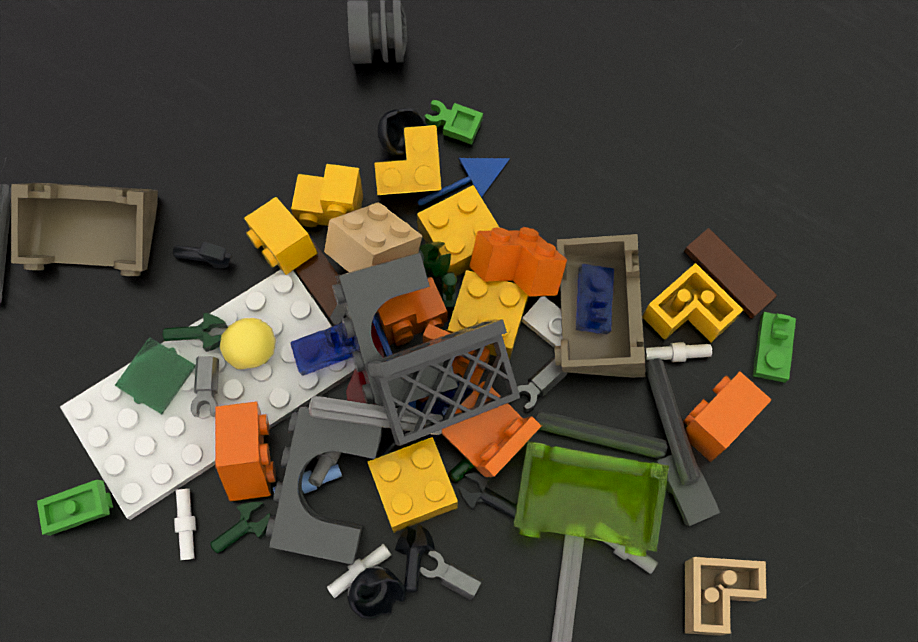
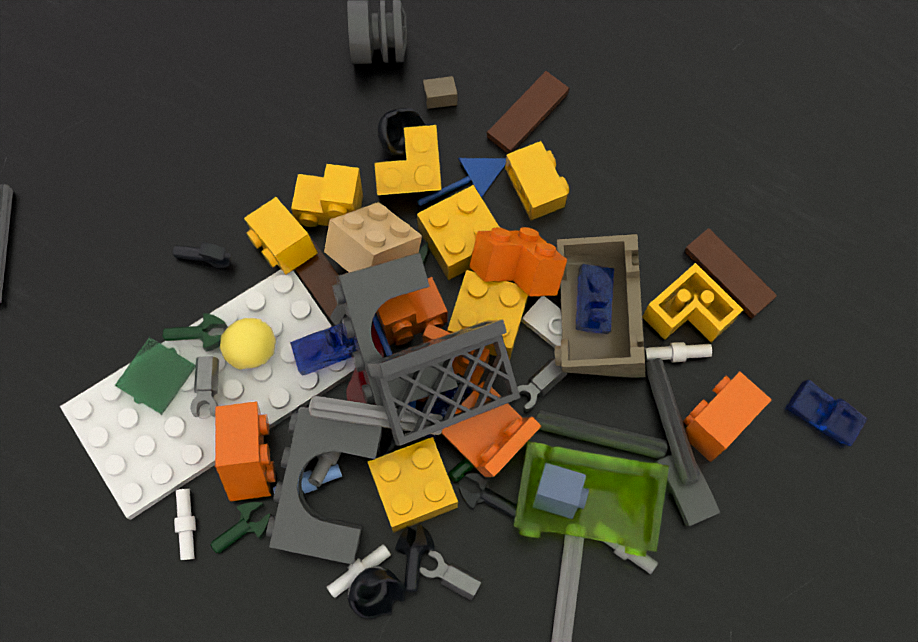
(74, 507): bright green plate -> none
(82, 226): dark tan windscreen -> none
(431, 263): dark green bar -> none
(440, 92): none -> dark tan slope
(448, 288): dark green bar -> none
(458, 123): bright green plate -> none
(527, 112): none -> reddish brown tile
(536, 180): none -> yellow brick
(560, 491): none -> sand blue brick
(711, 586): tan brick -> none
(774, 347): bright green plate -> none
(827, 415): none -> clear blue slope

